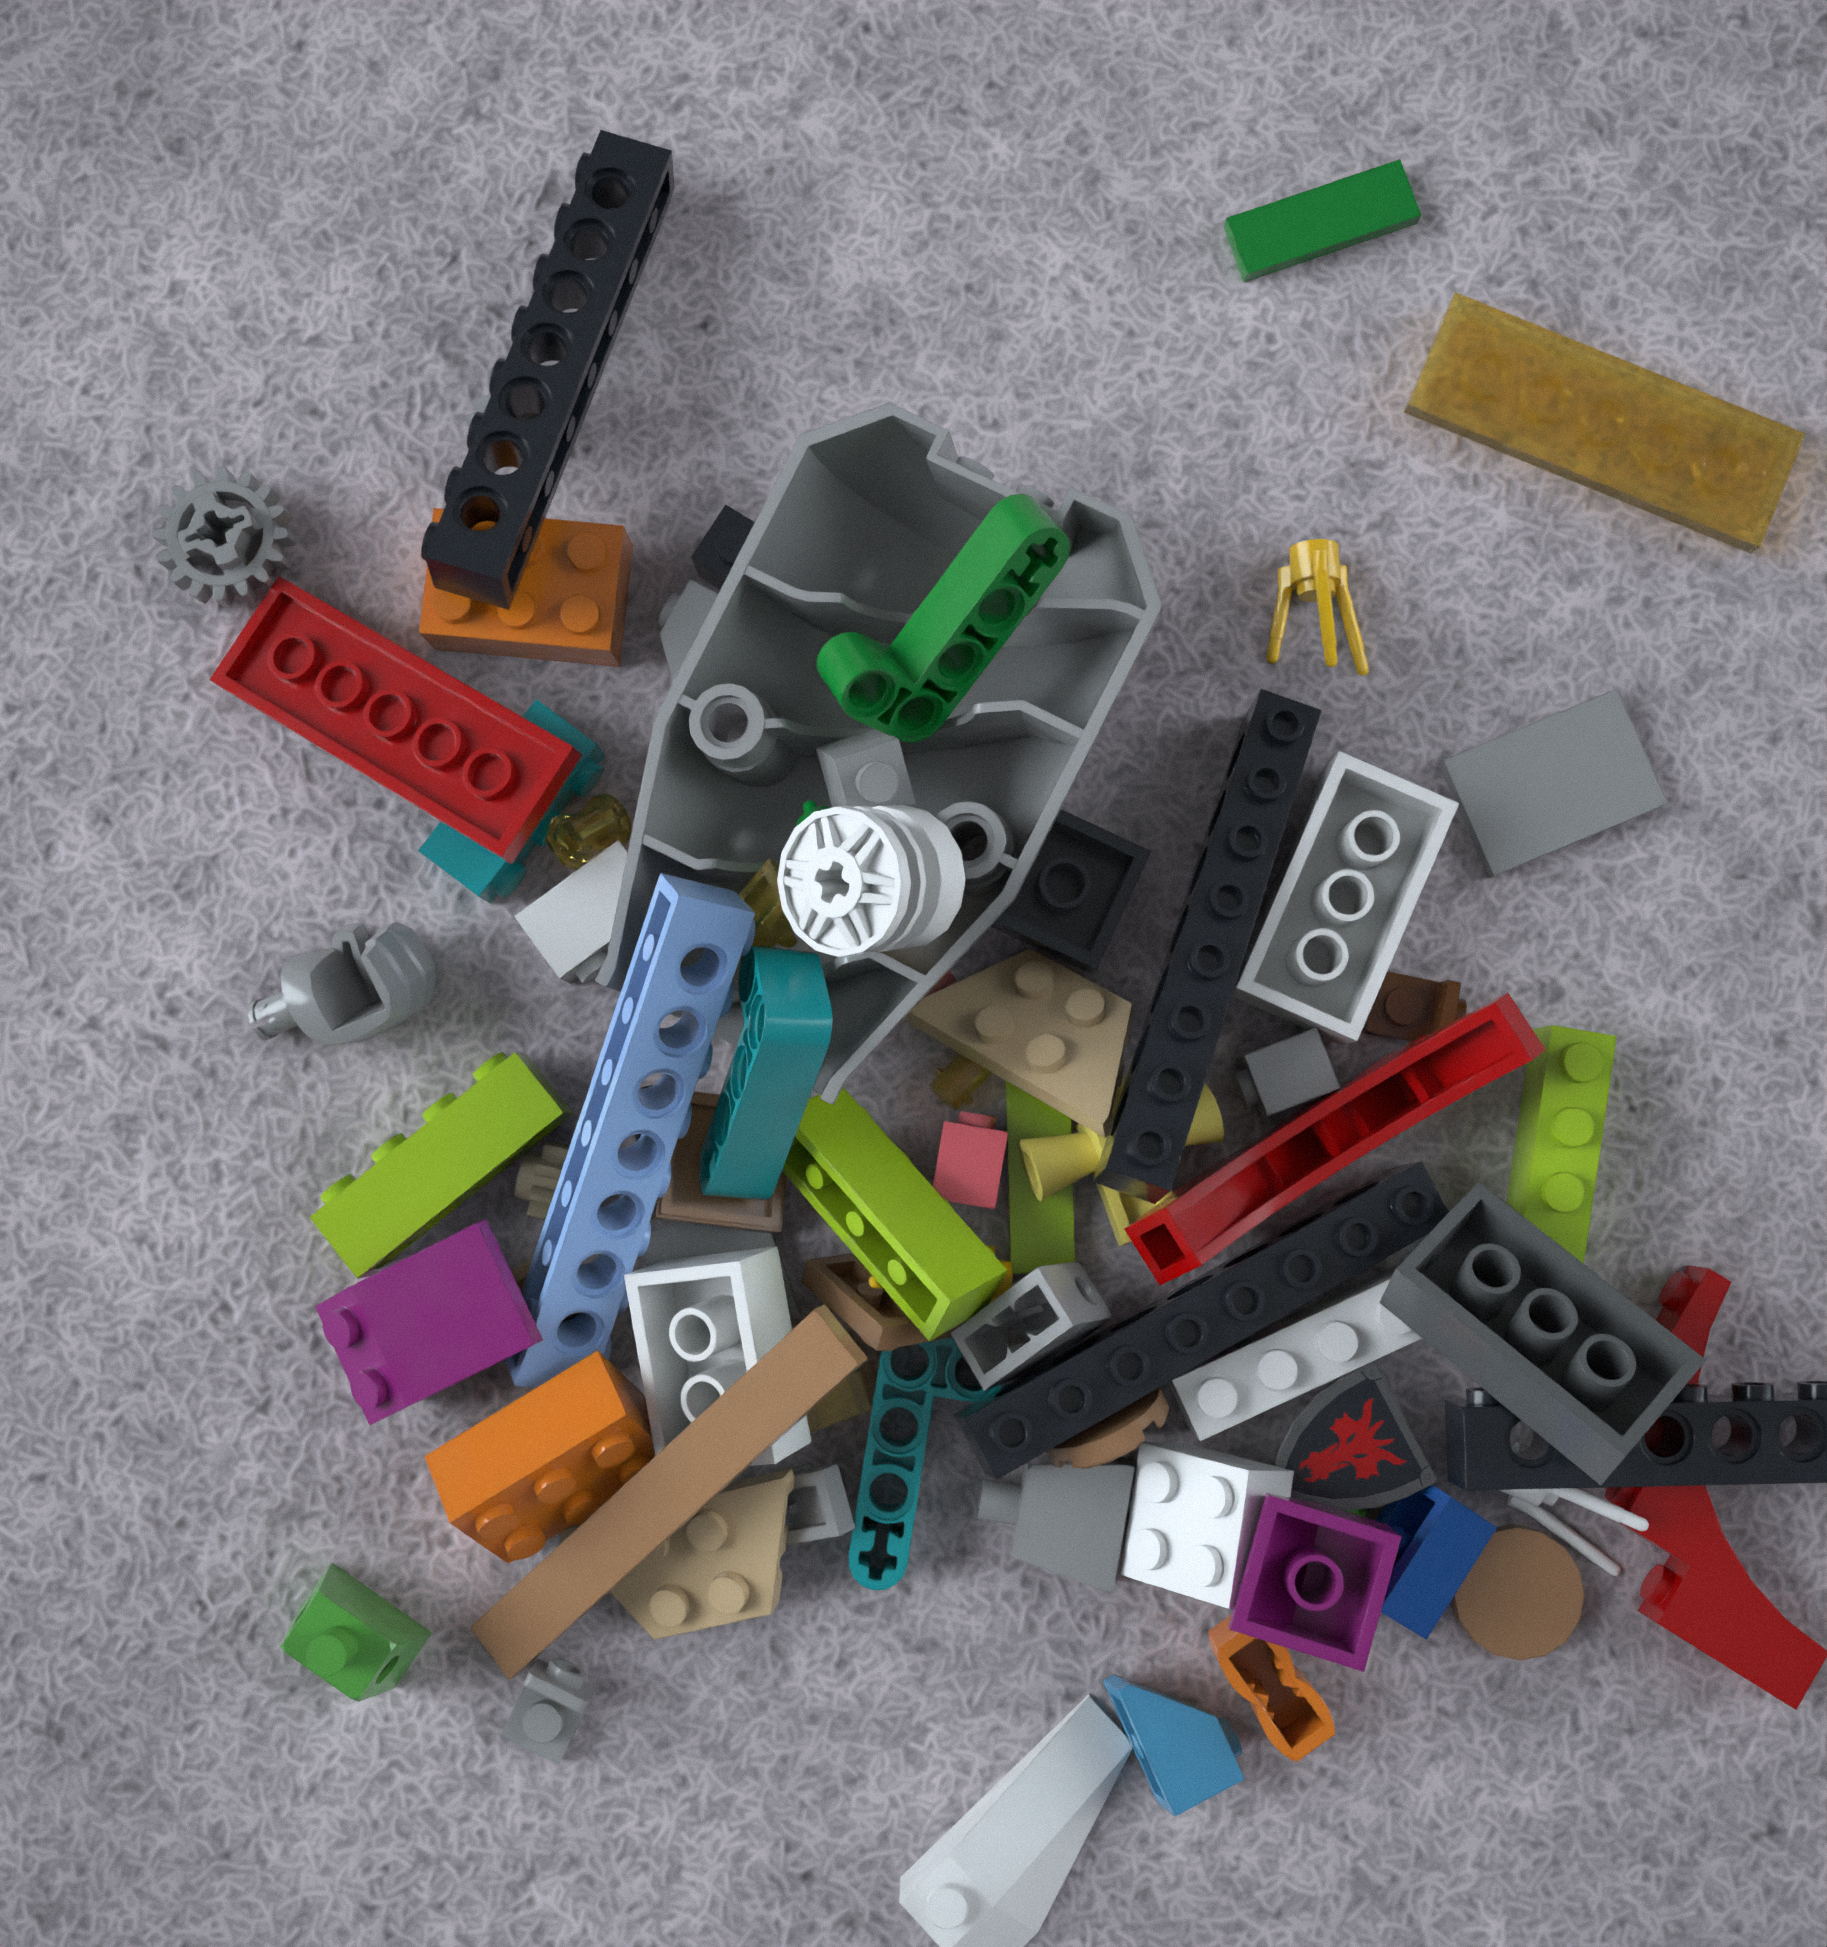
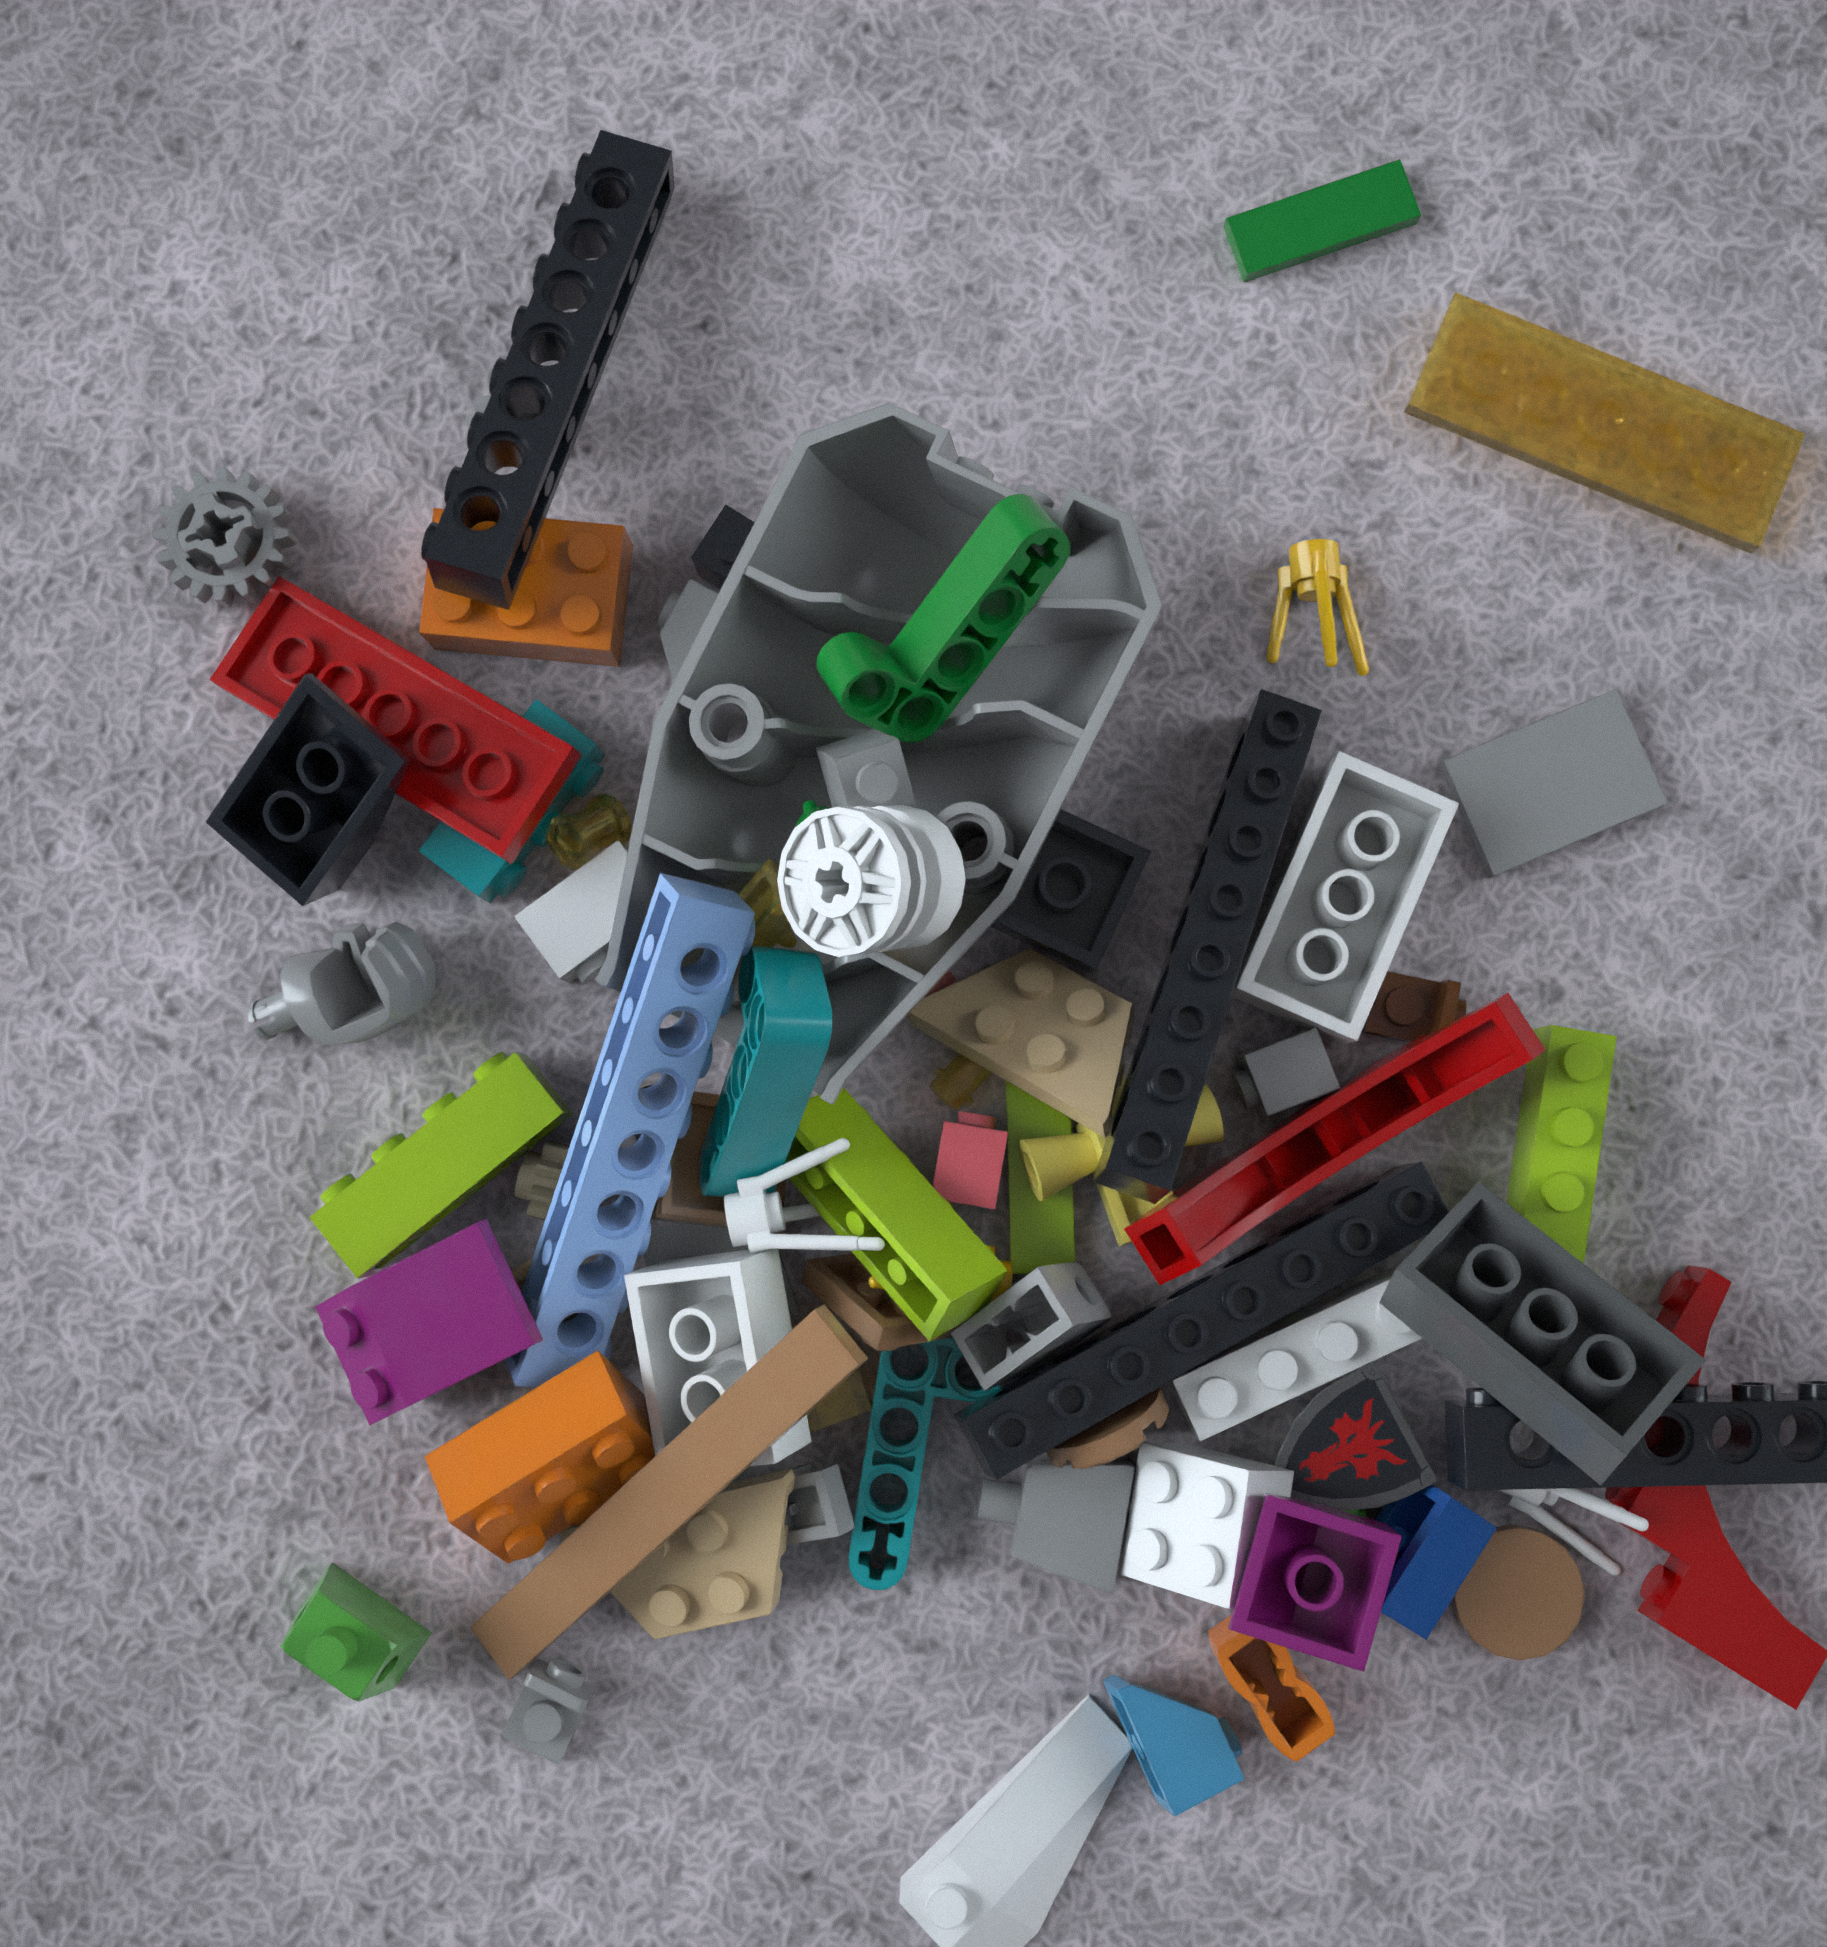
(311, 793): none -> black slope
(756, 1216): none -> white plant

